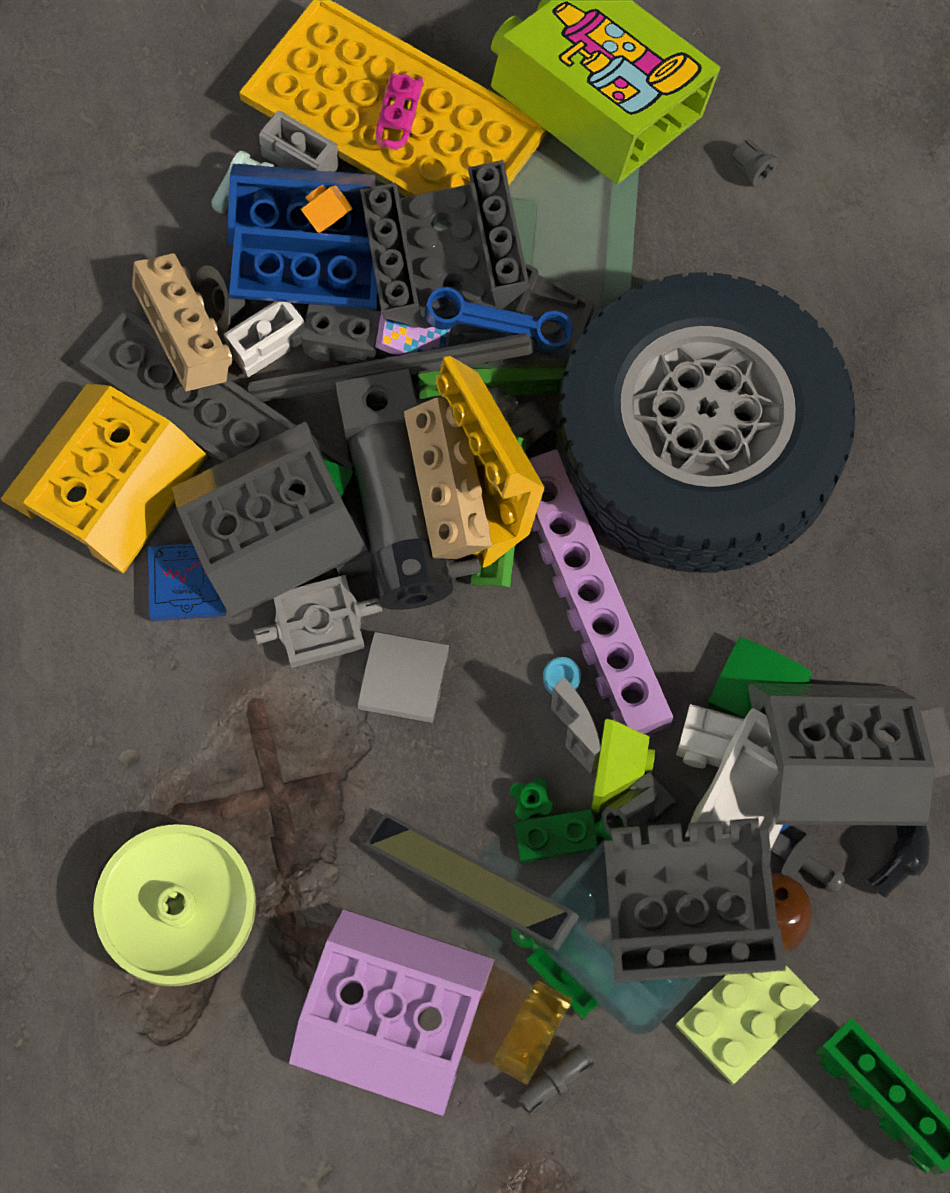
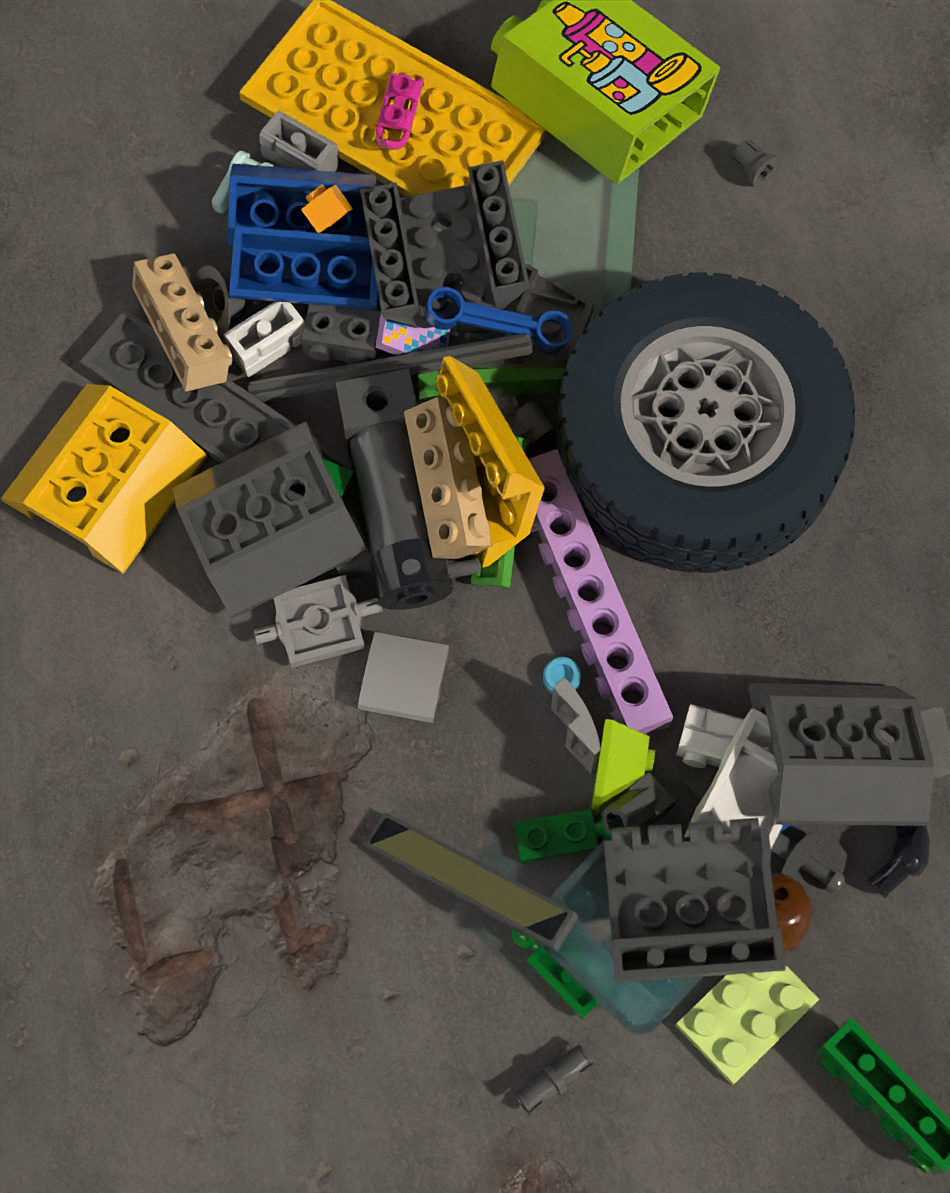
(174, 905): yellowish green dish -> none
(180, 585): blue tile -> none
(379, 1038): lavender slope -> none
(531, 809): green plate -> none
(532, 1032): clear yellow brick -> none
(752, 664): green slope -> none

